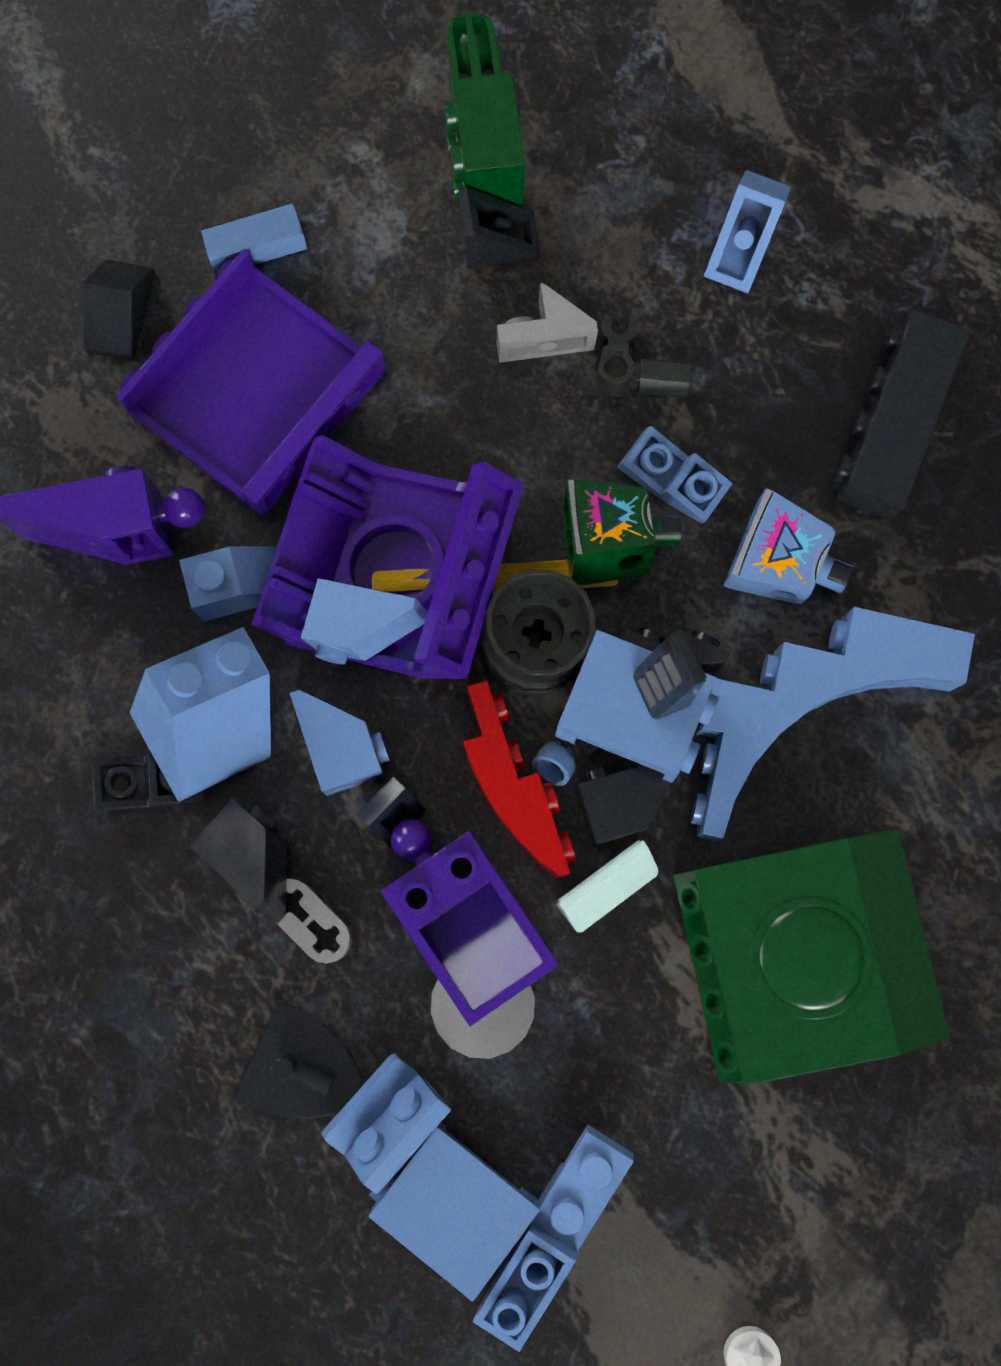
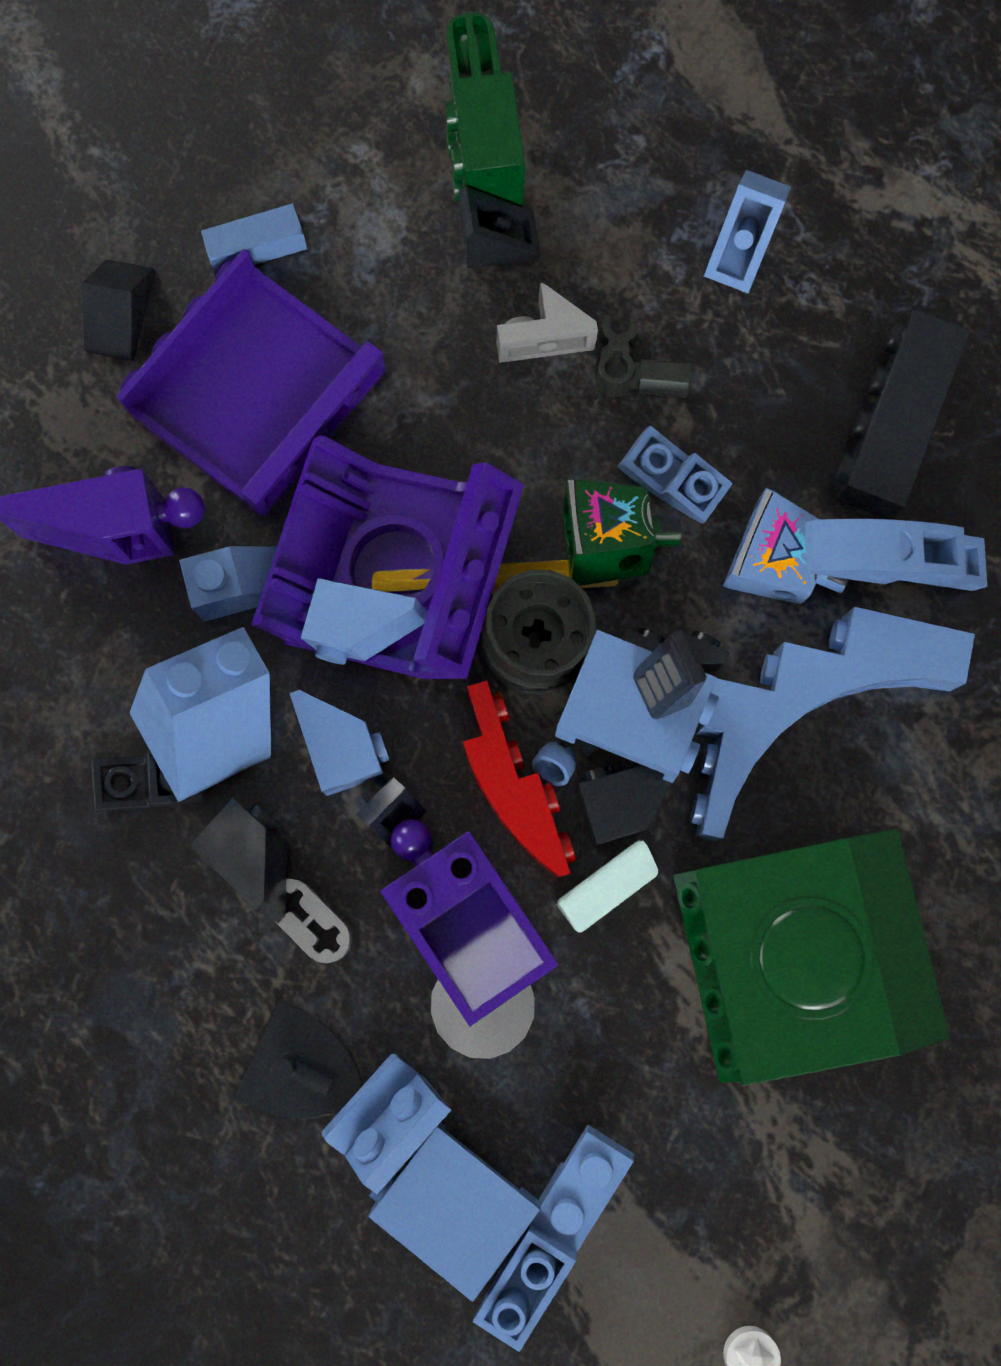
(895, 551): none -> medium blue slope

